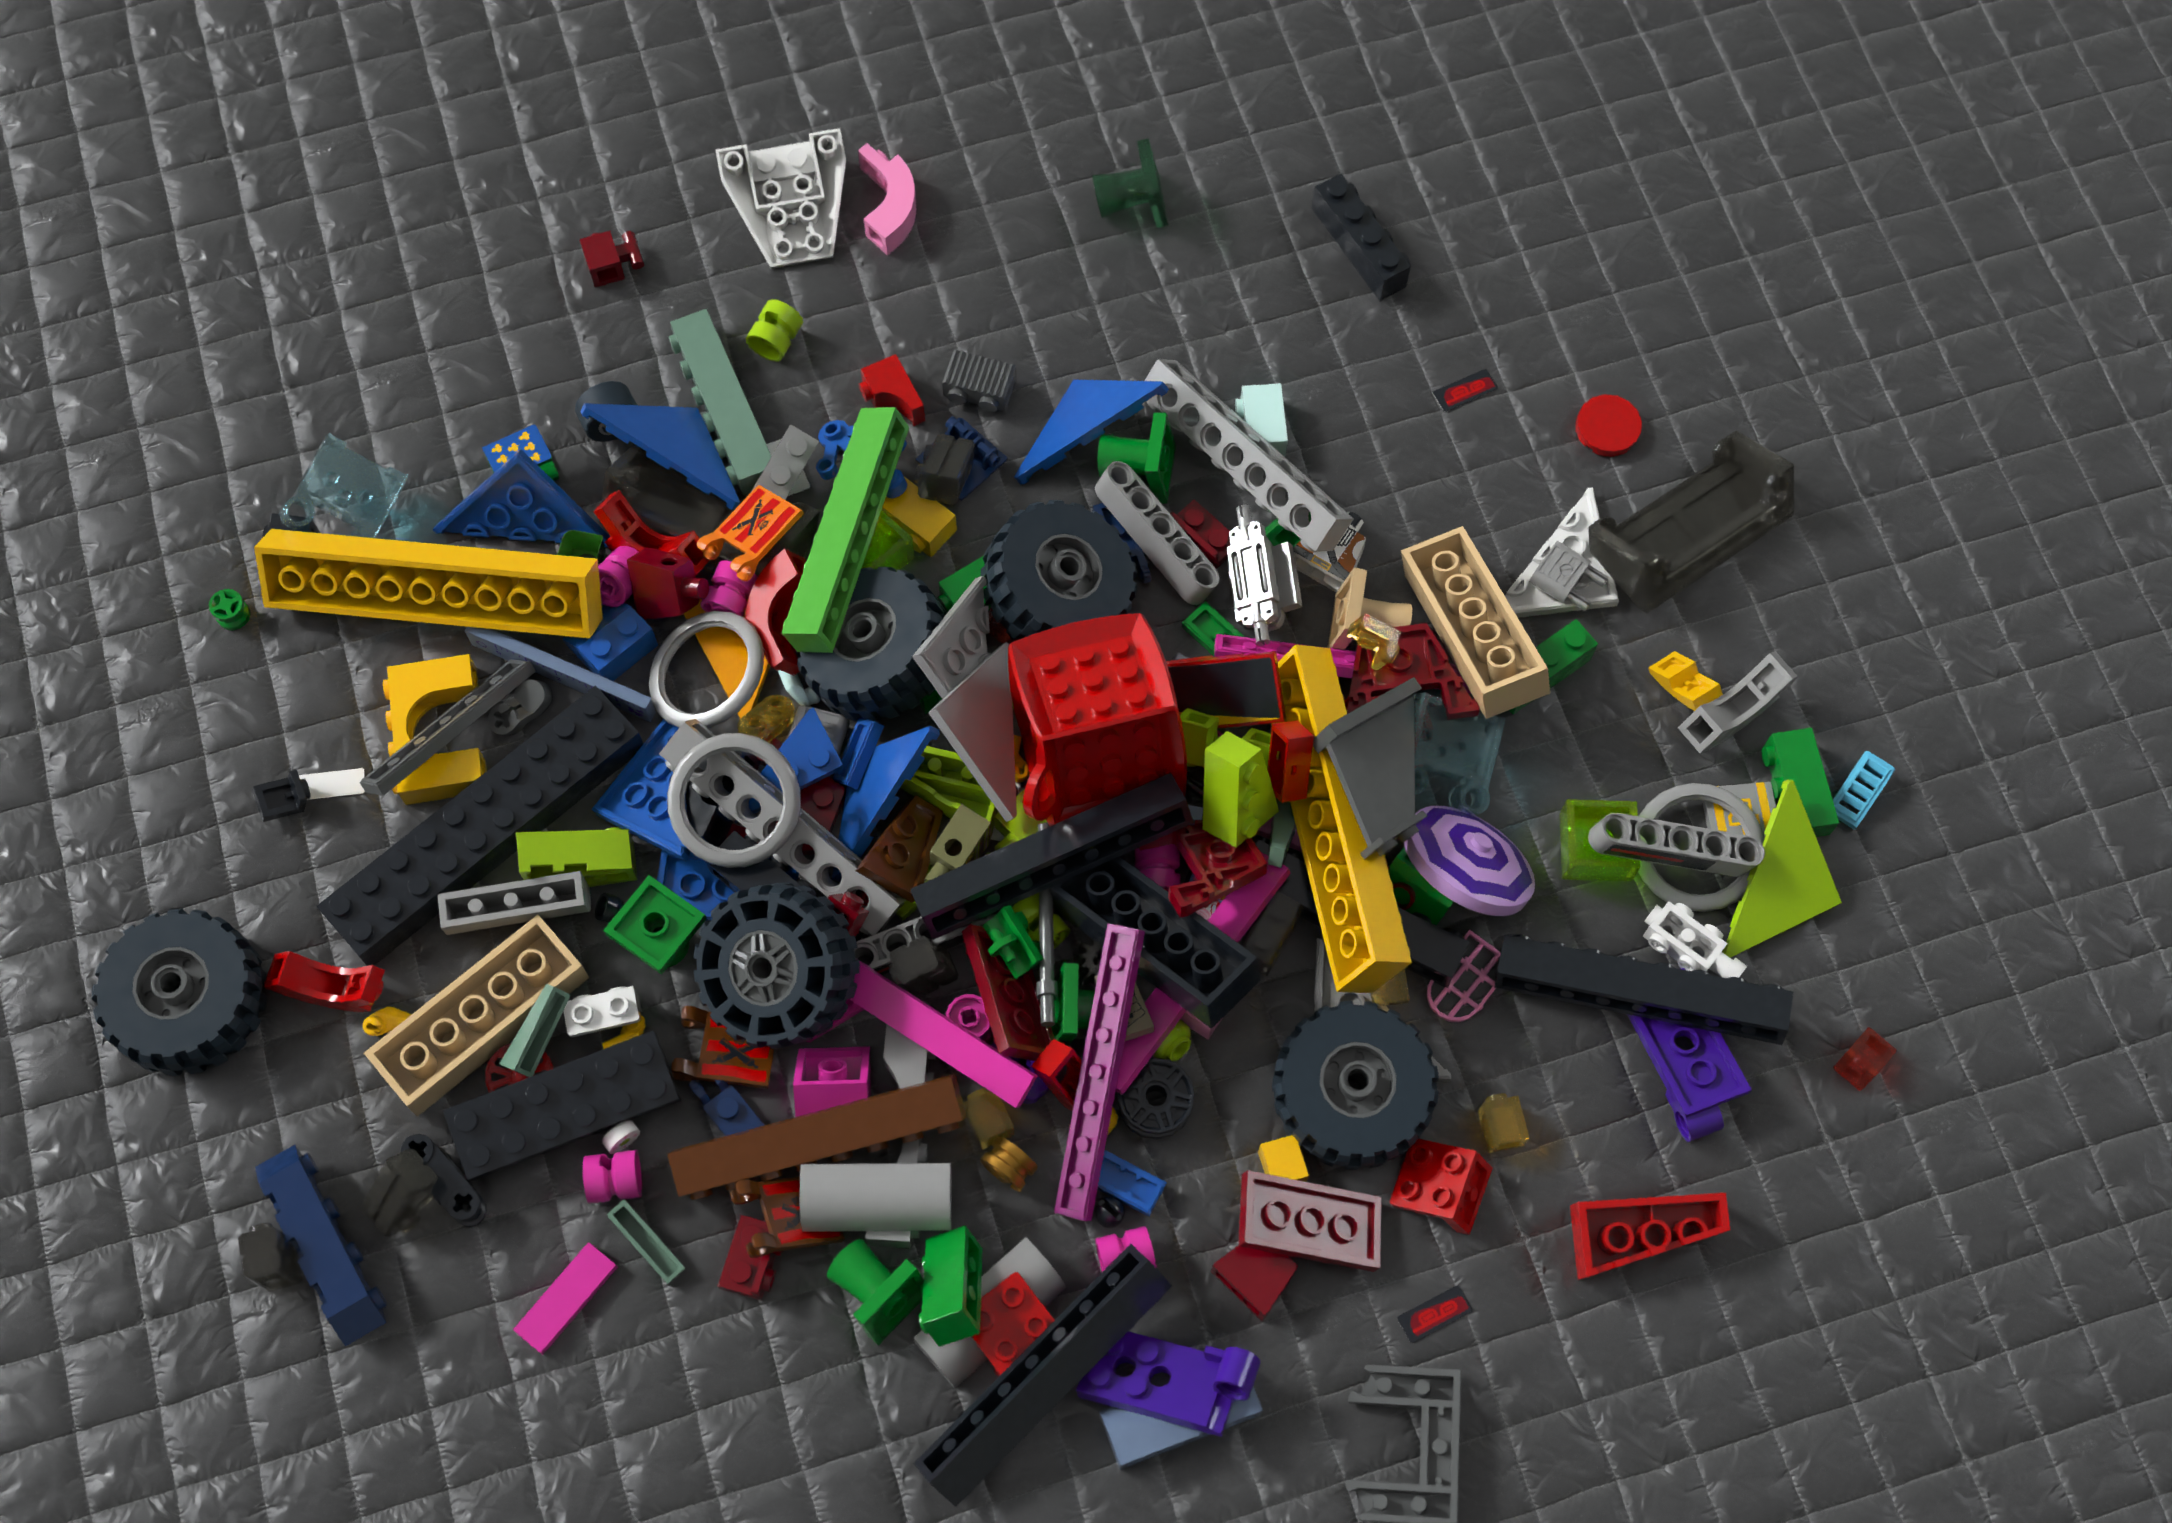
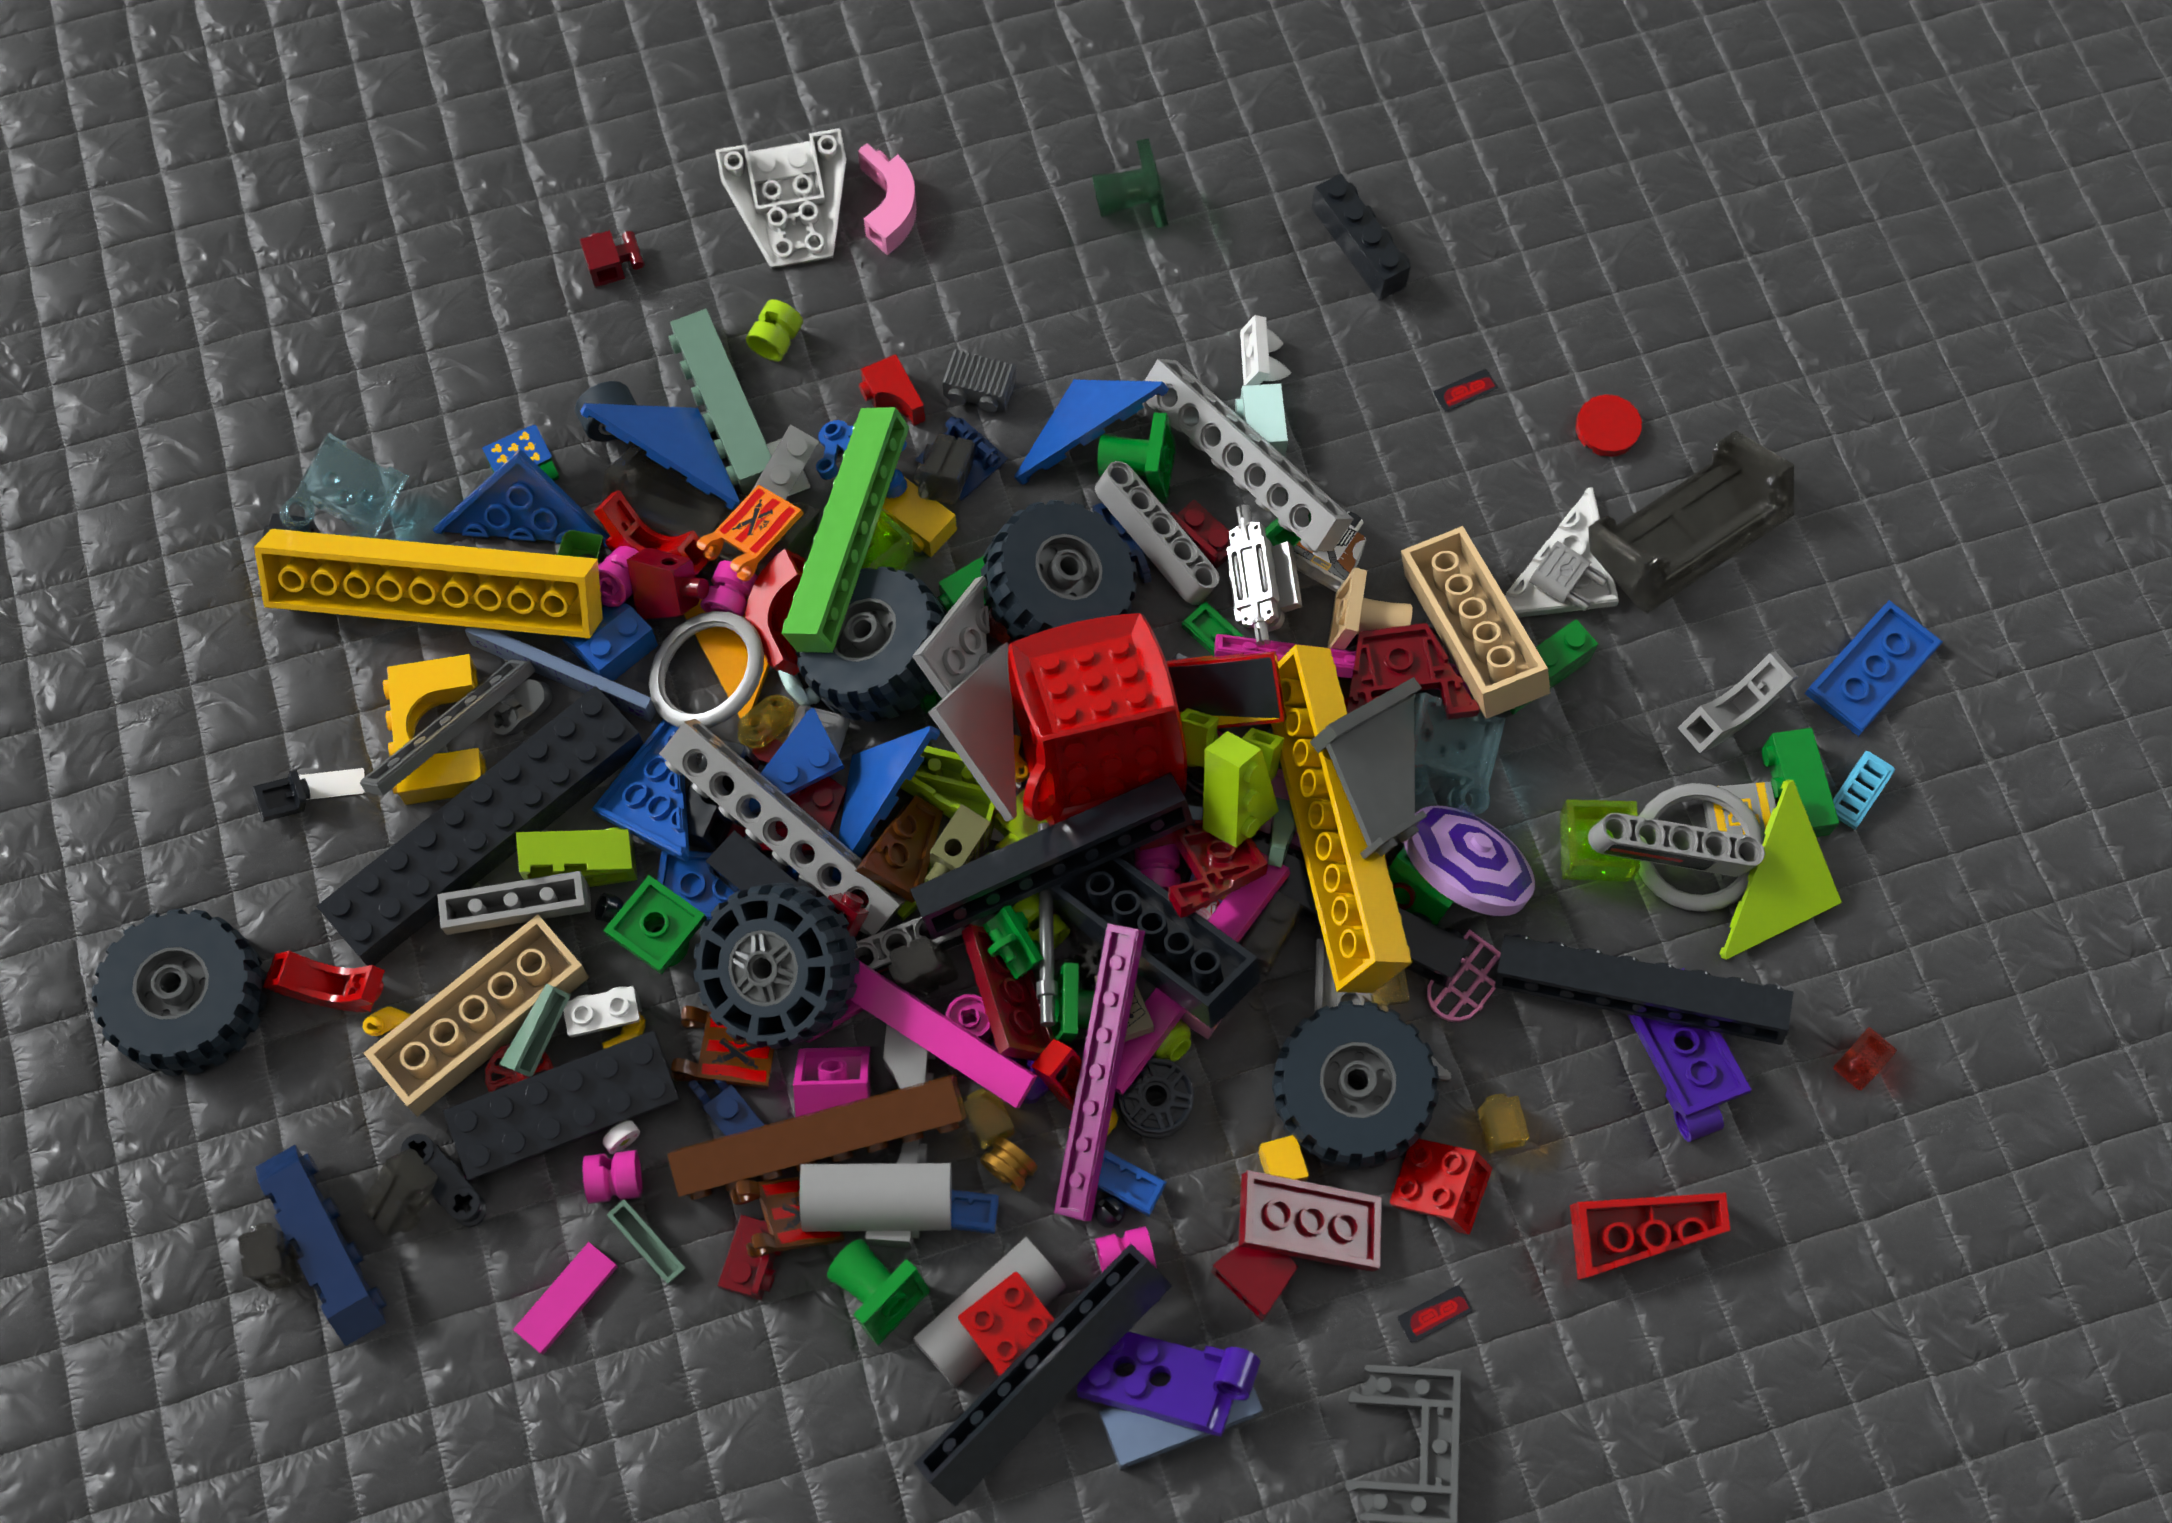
(221, 608): green wheel -> none
(774, 840): light grey wedge -> none
(858, 752): blue tile -> none
(951, 1286): green brick -> none
(974, 1211): none -> blue plate
(1255, 348): none -> white tile
(1291, 771): red piece -> none
(1377, 636): clear yellow bracket -> none
(1684, 682): yellow slope -> none
(1690, 936): white brick -> none
(1873, 668): none -> blue tile

